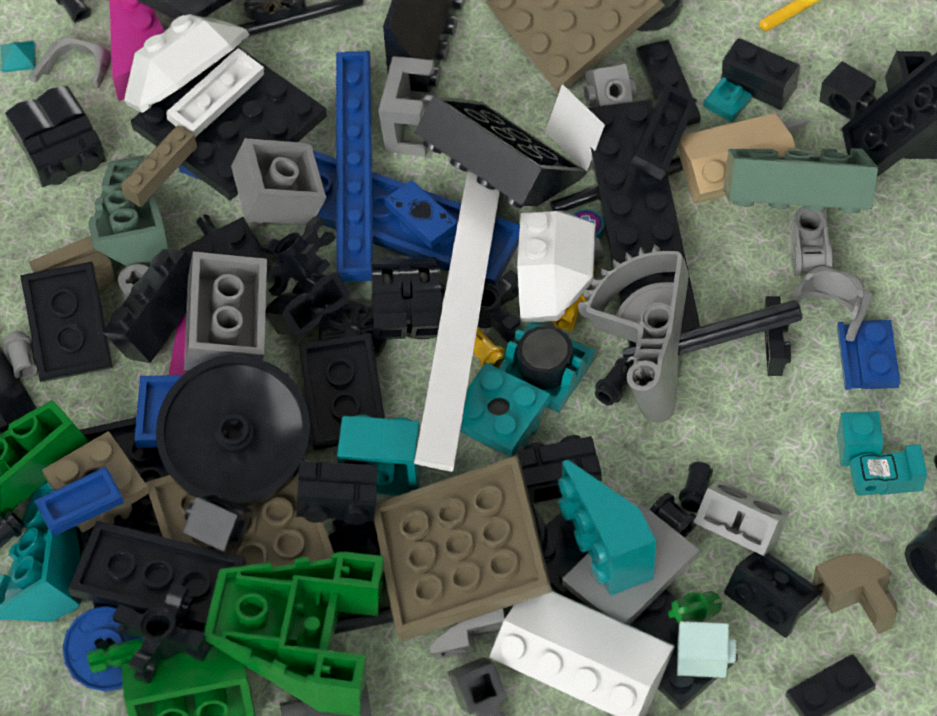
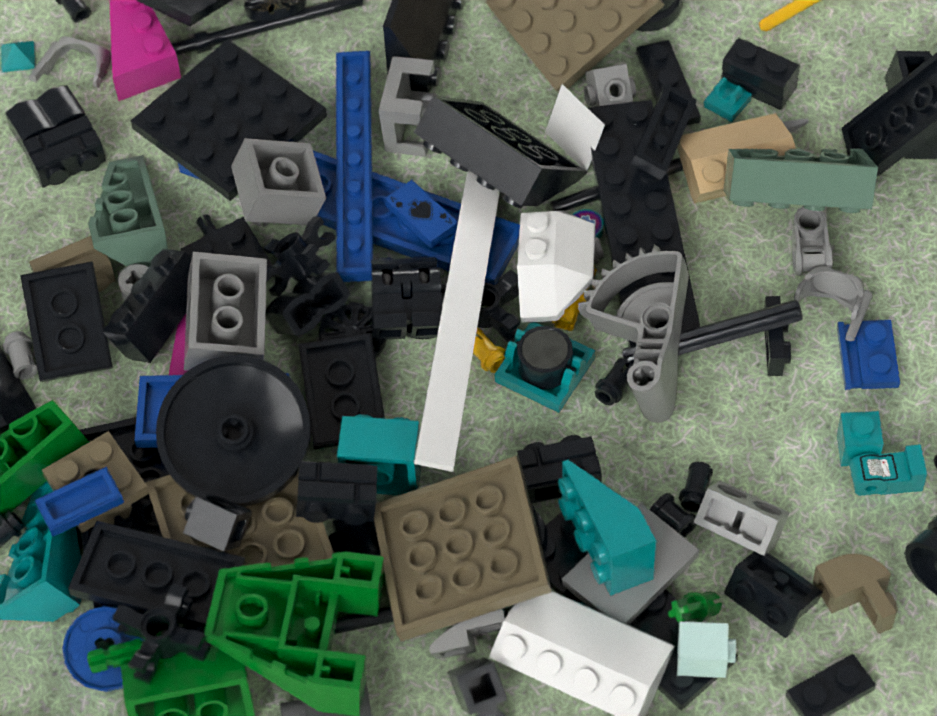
(158, 166): dark tan piece -> none
(178, 57): white wedge -> none
(215, 92): white plate -> none
(502, 410): teal piece -> none
(847, 90): black brick -> none

